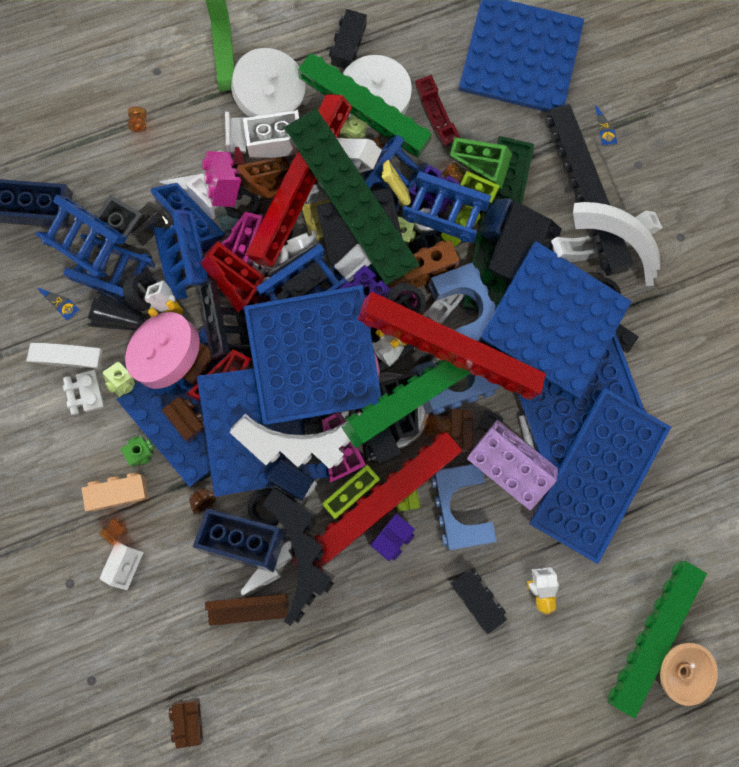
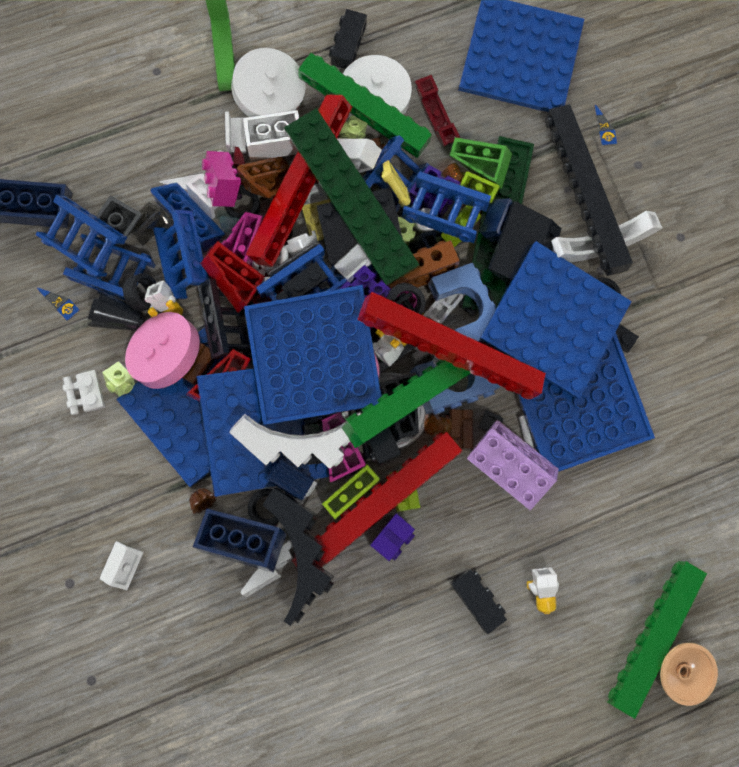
(64, 355): white slope -> none
(114, 529): clear orange wheel -> none
(115, 492): light nougat brick -> none
(132, 453): bright green brick -> none
(137, 119): clear orange wheel -> none
(184, 418): reddish brown brick -> none
(187, 723): reddish brown brick -> none
(247, 609): reddish brown panel -> none
(457, 534): medium blue arch -> none
(600, 475): blue plate -> none
(626, 226): white arch -> none

